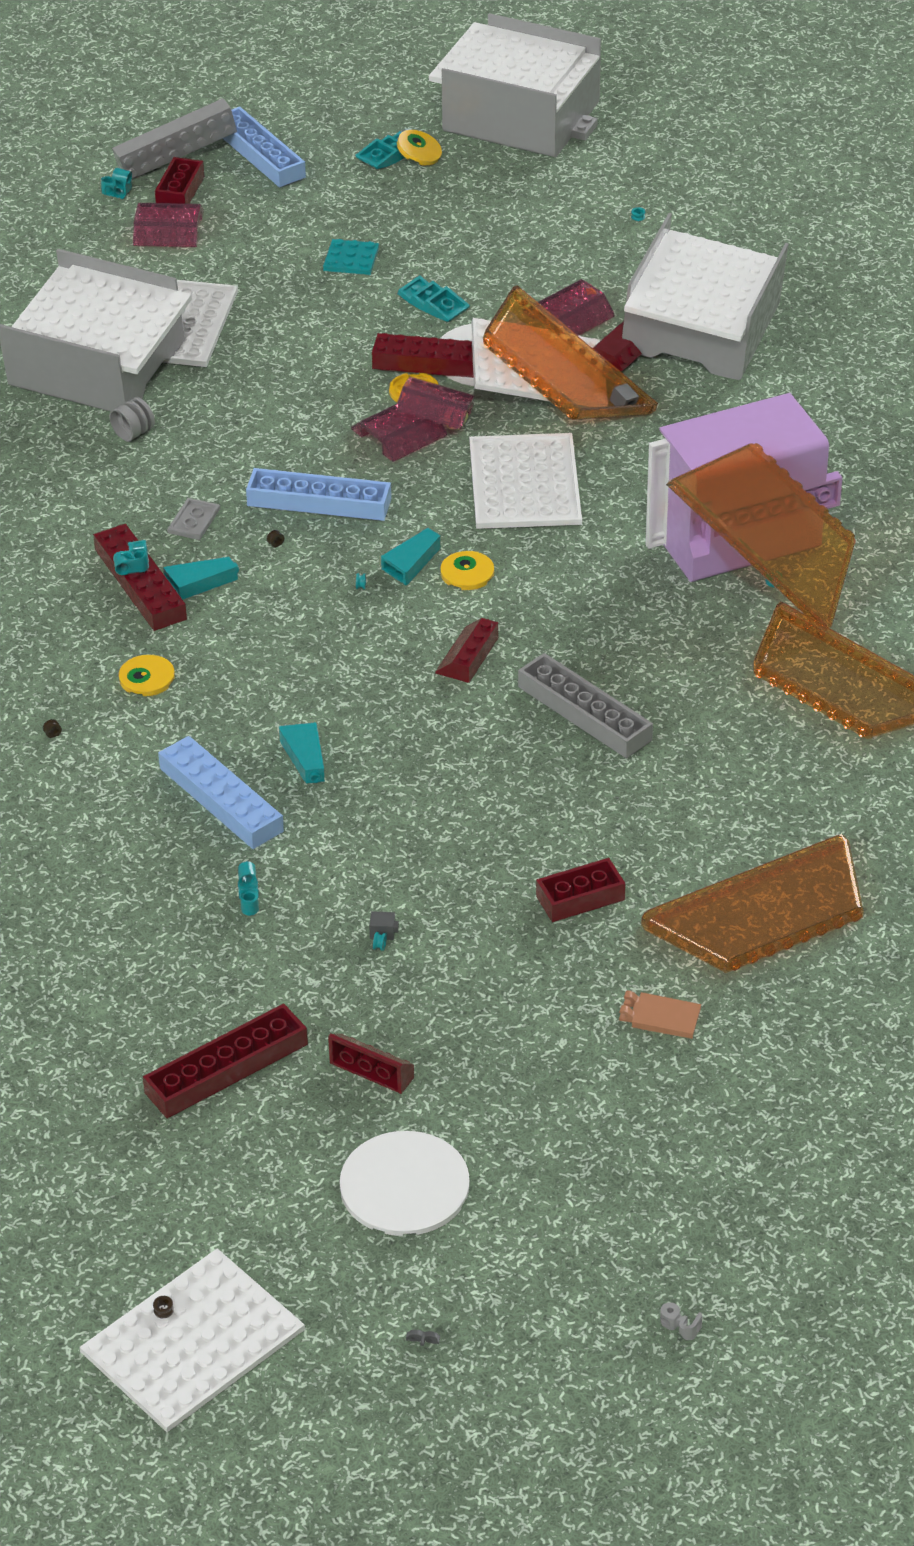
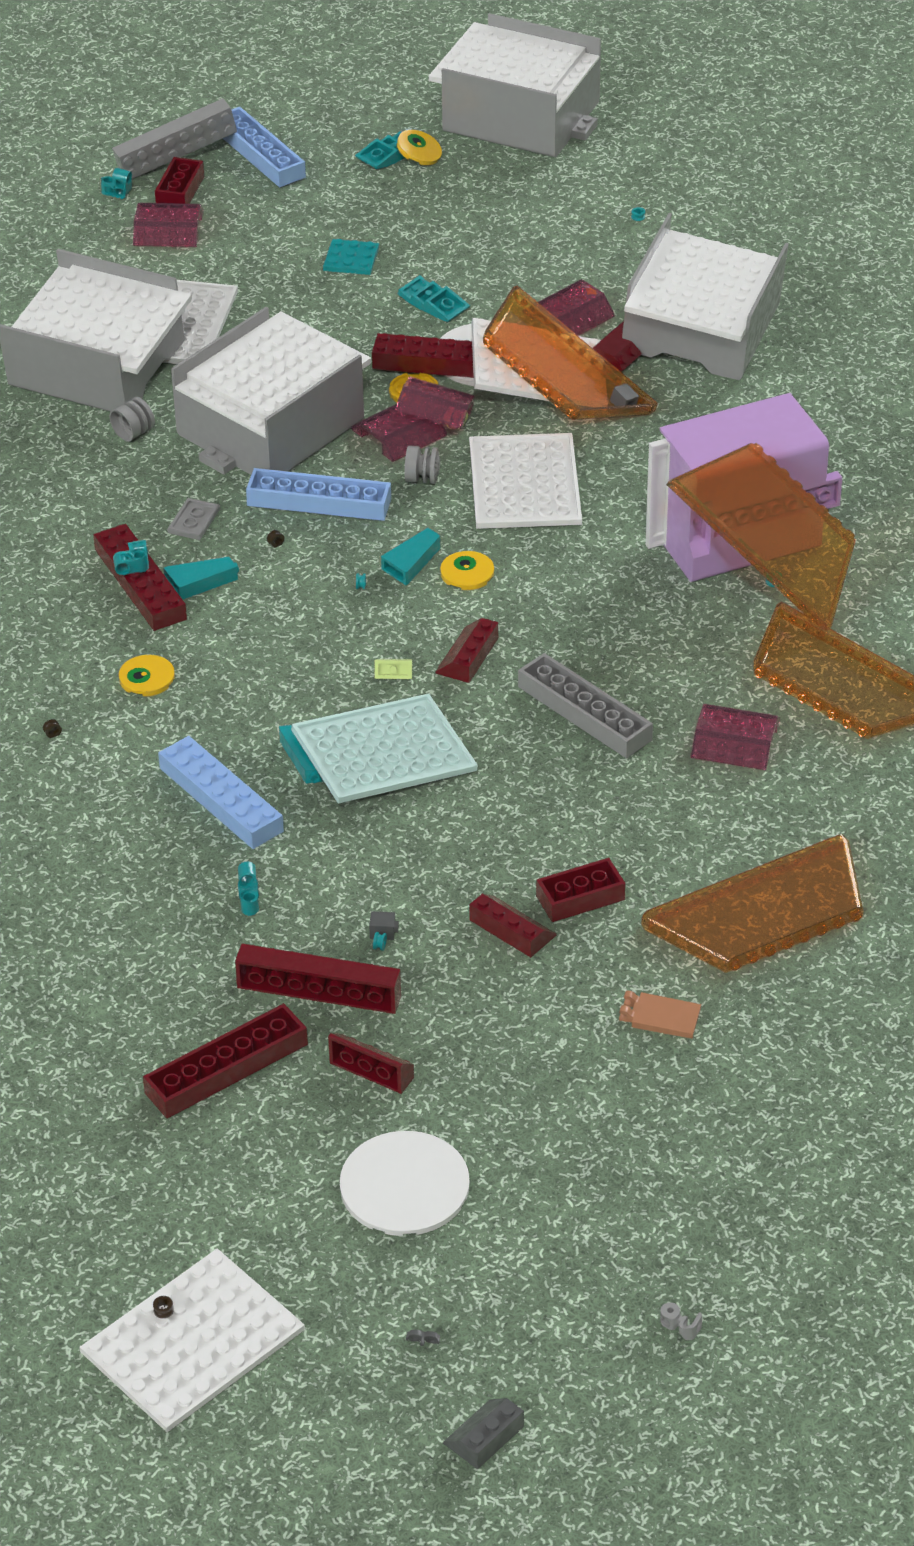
(267, 394): none -> piece
(318, 978): none -> dark red brick
(383, 748): none -> light aqua plate
(393, 669): none -> yellowish green plate
(421, 464): none -> light grey wheel
(486, 1431): none -> dark grey slope
(509, 924): none -> dark red slope
(734, 736): none -> clear pink slope

